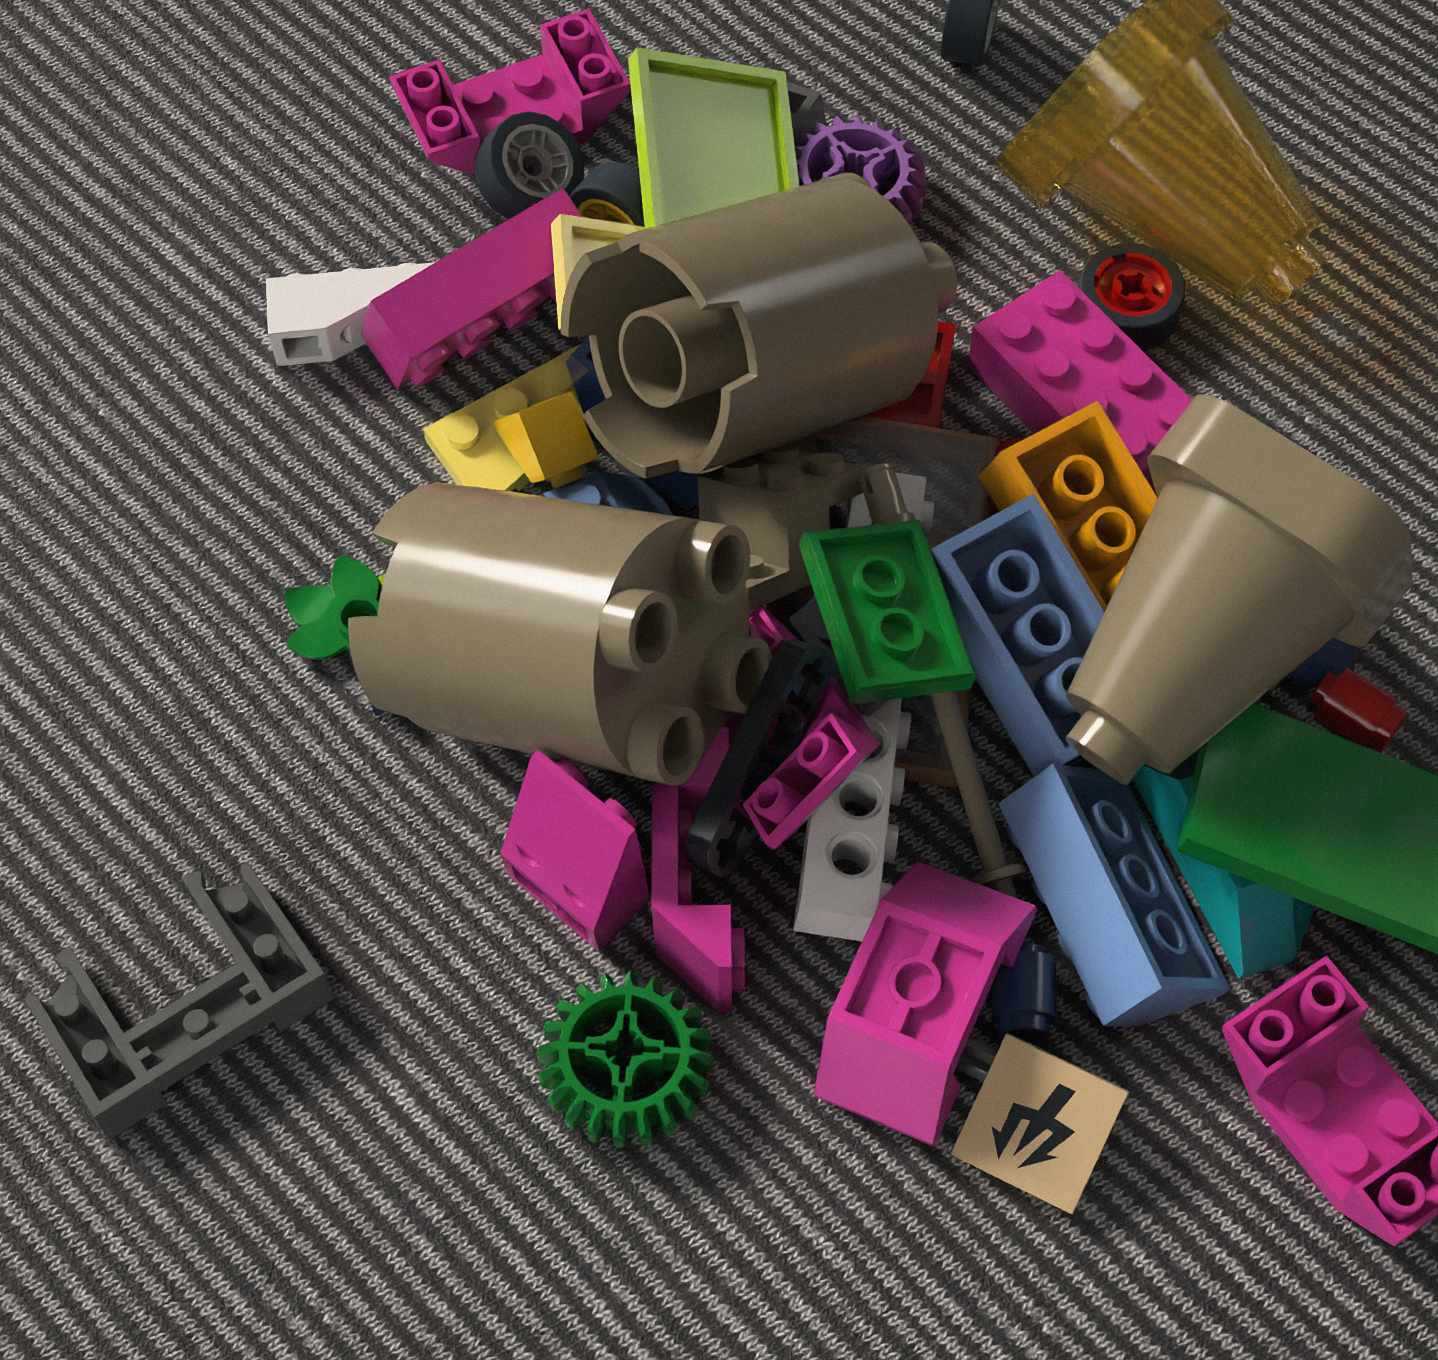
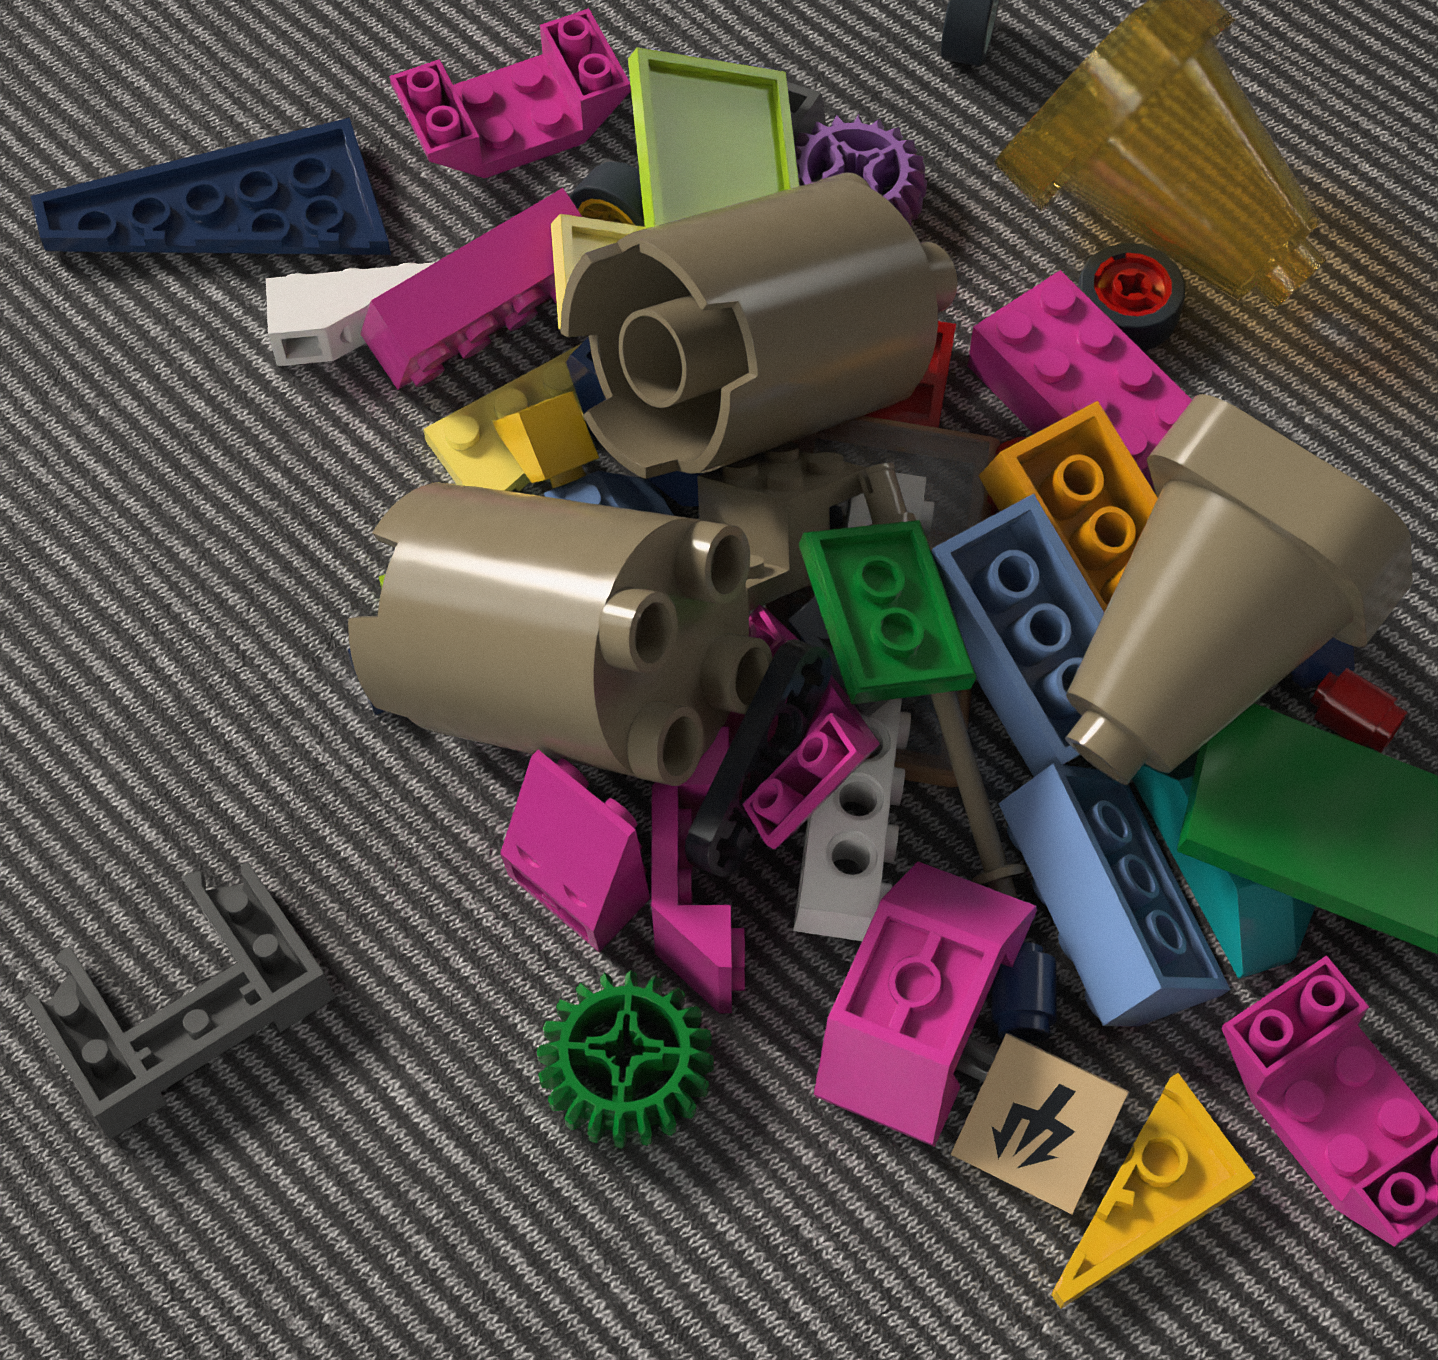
(256, 197): none -> dark blue wing
(325, 610): green plate -> none
(527, 141): wheel -> none
(1167, 1182): none -> yellow wing

